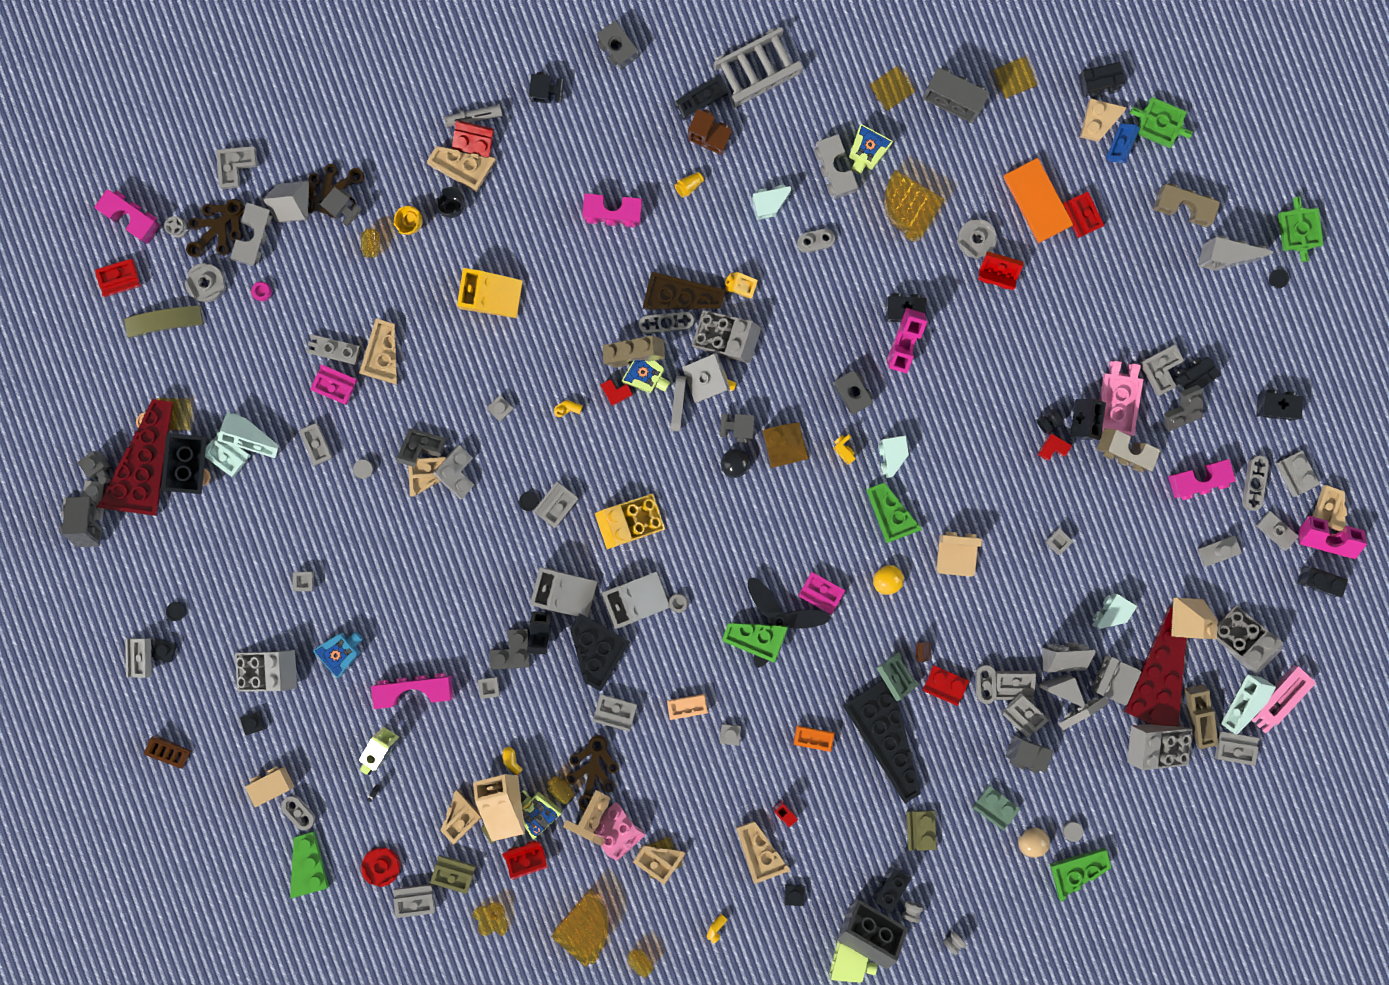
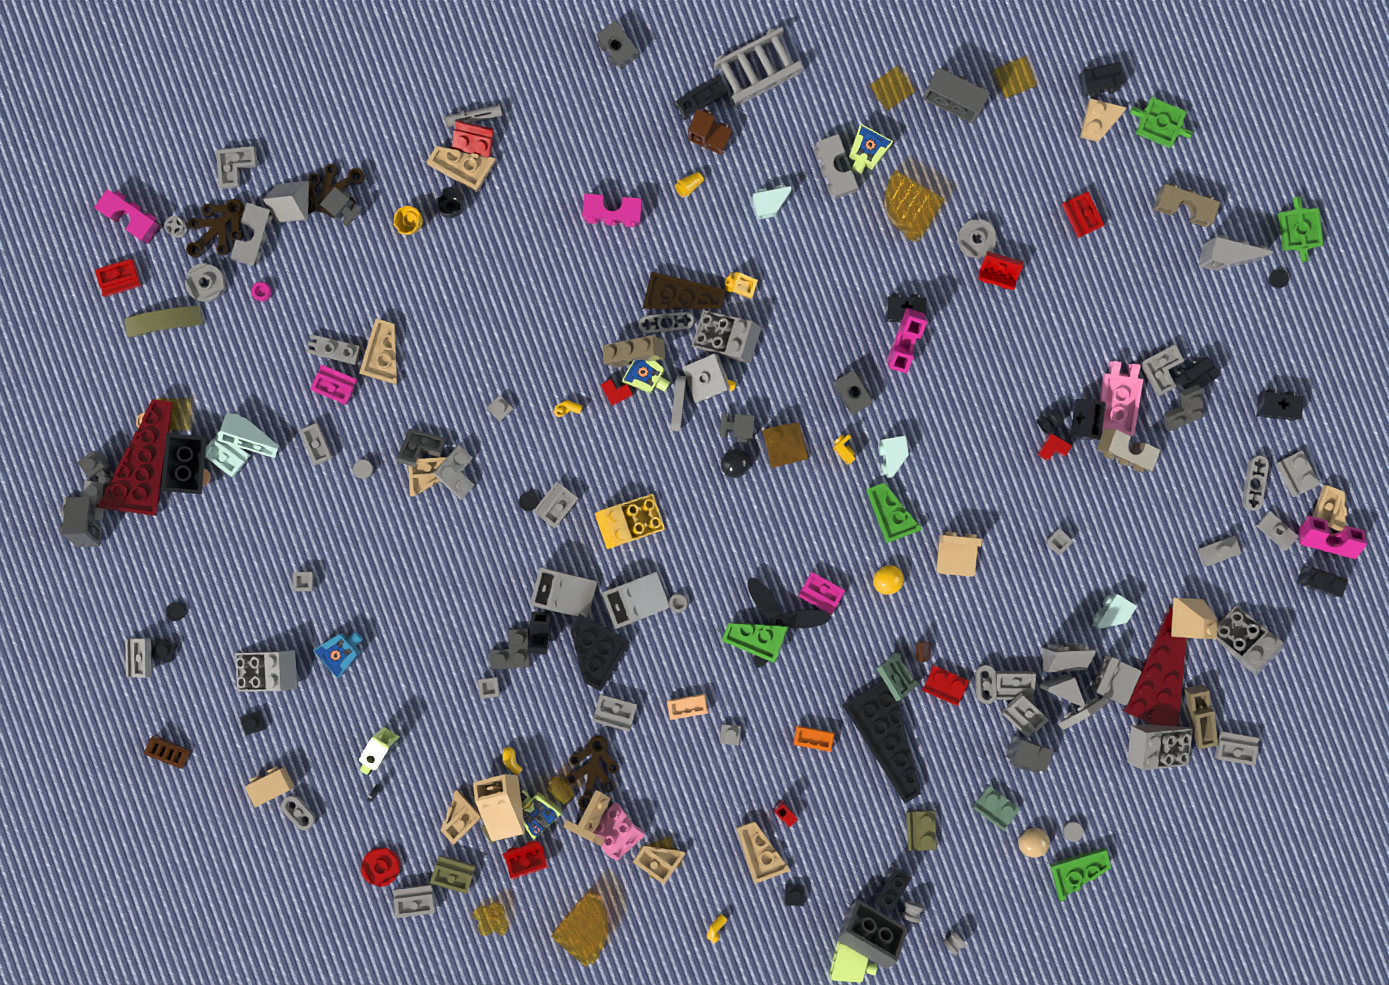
(307, 866): bright green wing -> none
(370, 243): clear yellow brick -> none
(436, 688): dark pink arch -> none
(489, 293): yellow slope -> none
(542, 88): black brick -> none
(640, 962): clear yellow brick -> none
(816, 241): light grey plate -> none
(1038, 200): orange tile -> none
(1122, 143): blue plate -> none
(1217, 475): dark pink arch -> none
(1248, 703): light aqua slope -> none
(1288, 693): bright pink hinge -> none

